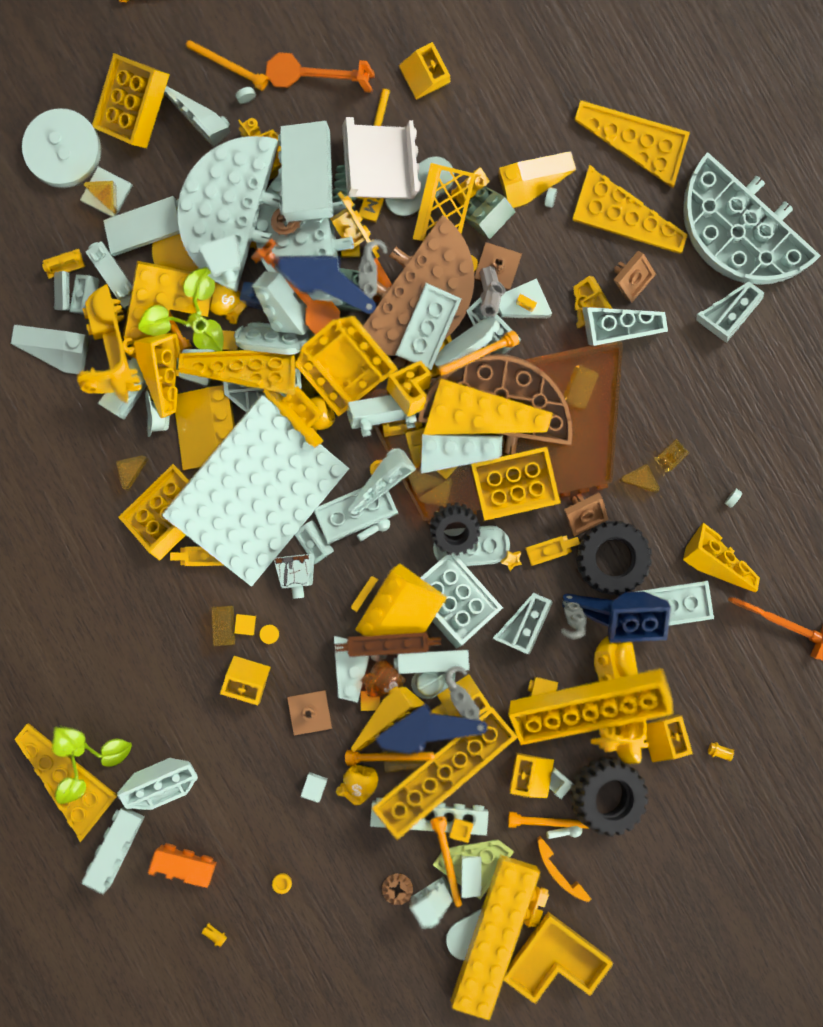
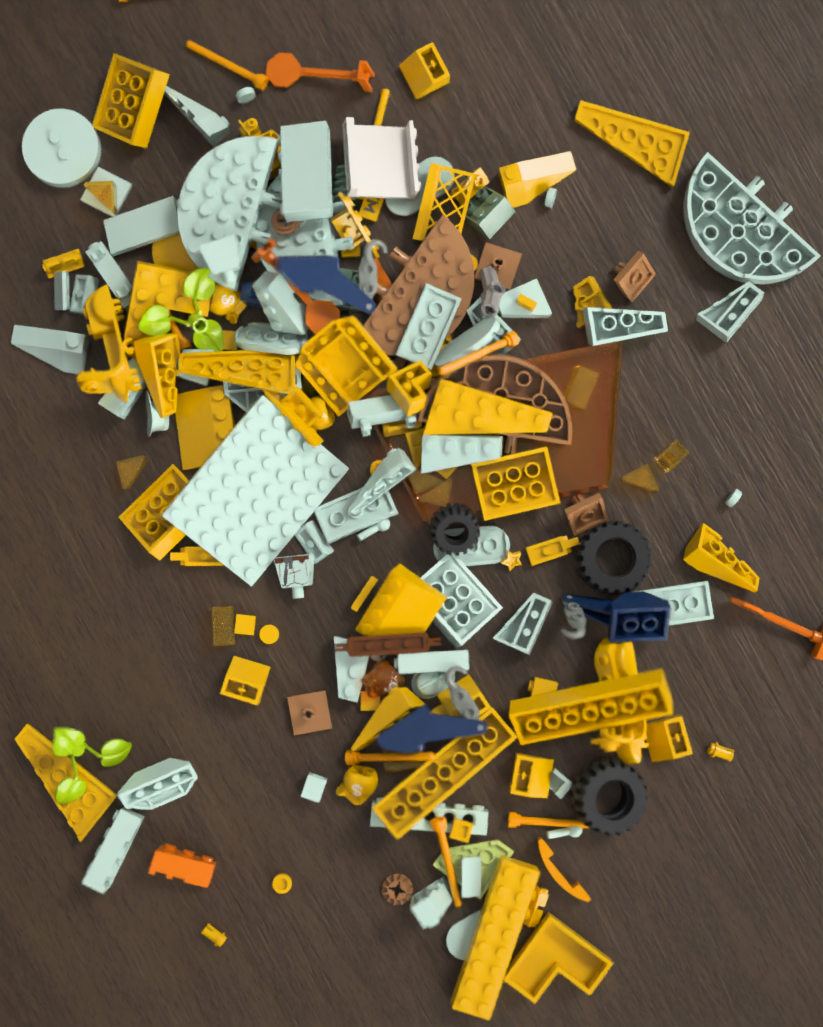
(619, 212): yellow wing -> none

